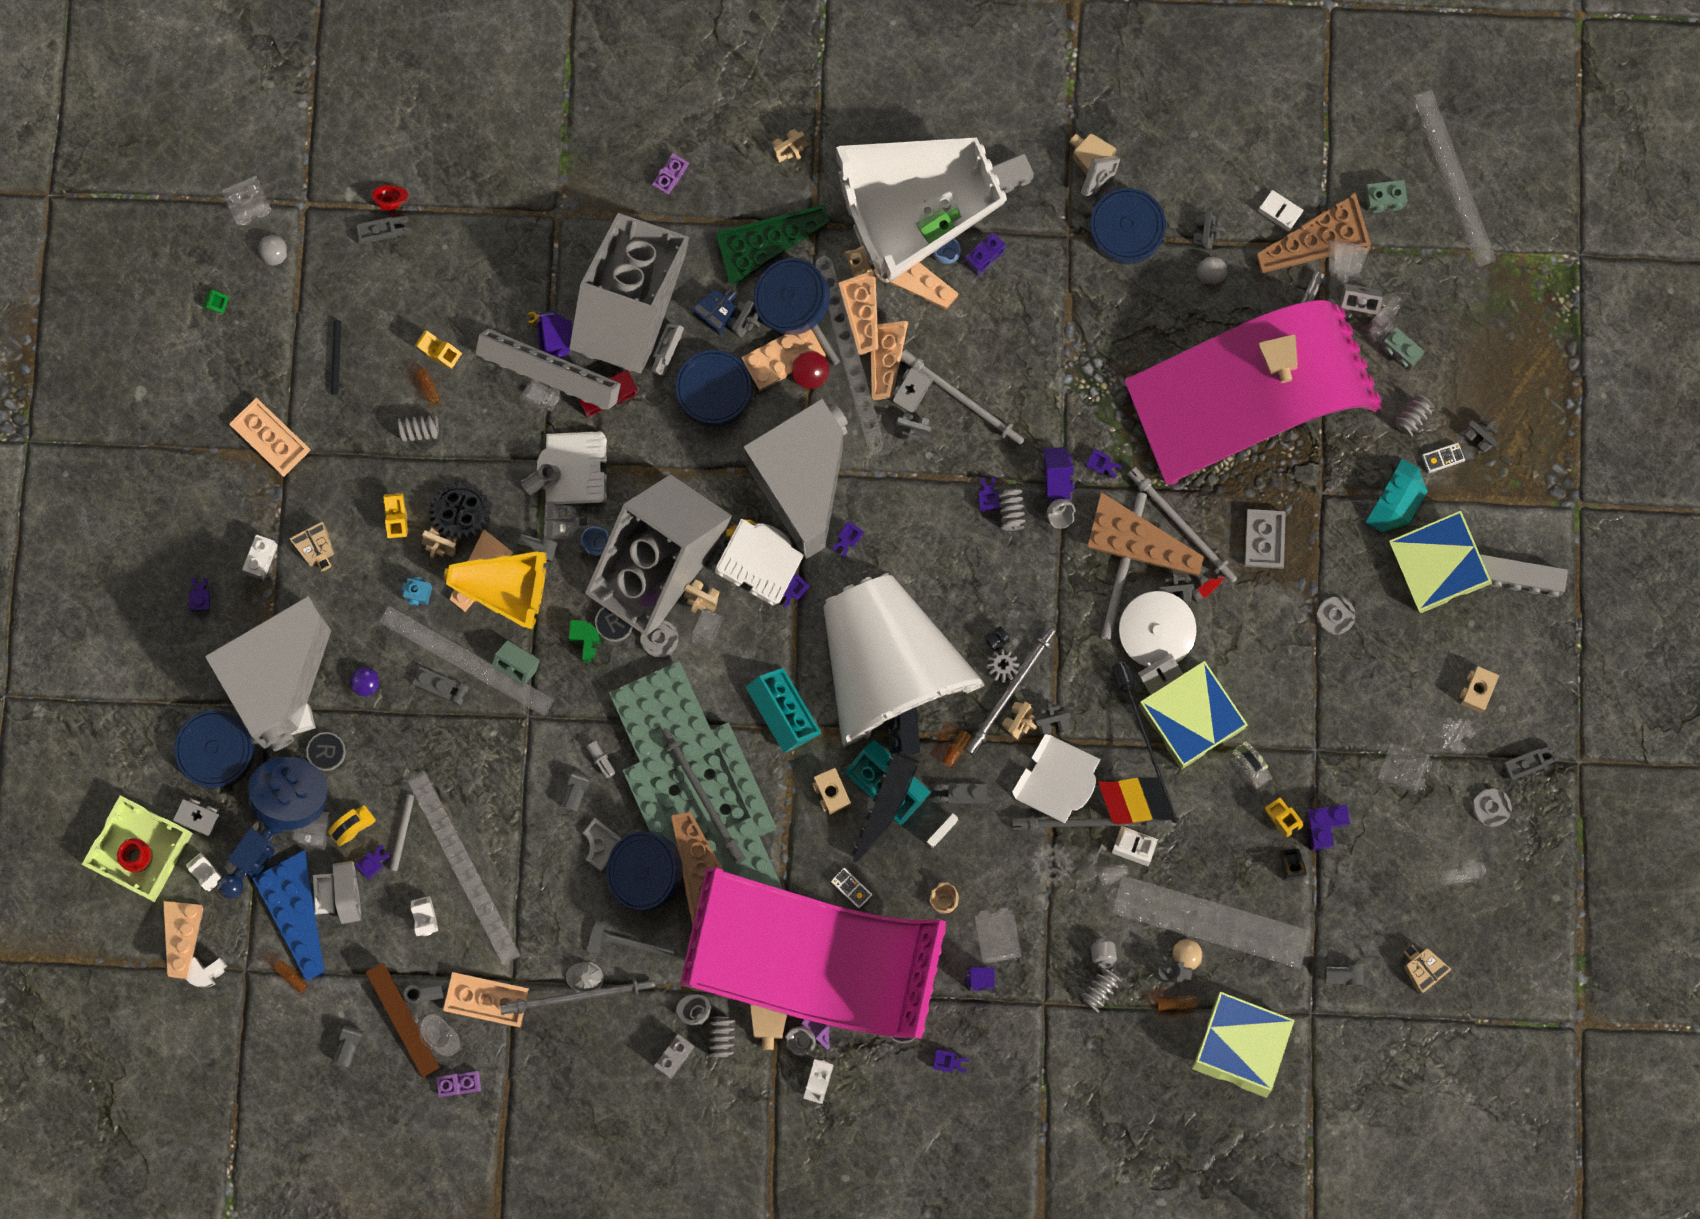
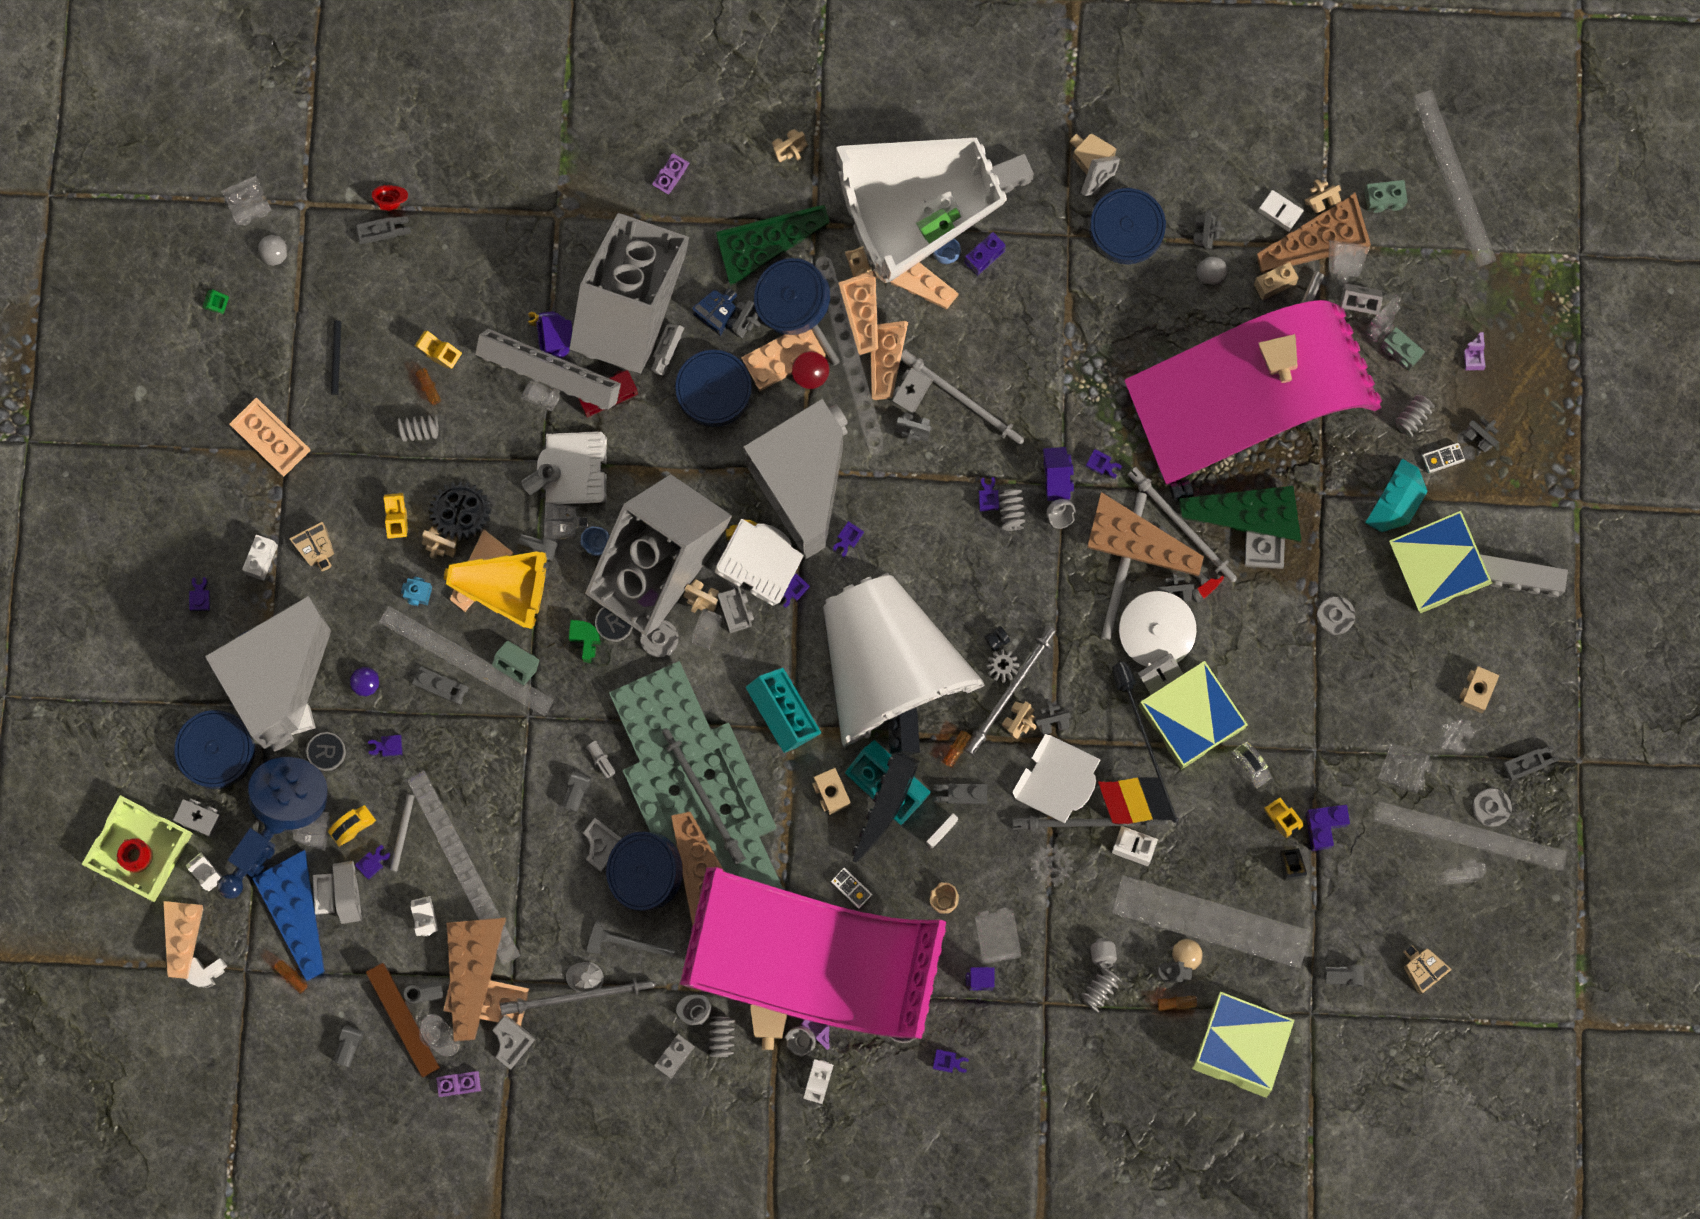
(389, 746): none -> dark purple plate
(471, 964): none -> medium nougat wing
(512, 1041): none -> light grey tile
(735, 610): none -> light grey hinge
(1111, 874): clear cone -> none
(1181, 490): none -> black wheel
(1253, 511): none -> dark green wing
(1276, 281): none -> tan brick
(1330, 193): none -> tan hips
(1470, 836): none -> clear plate
(1474, 354): none -> medium lavender slope

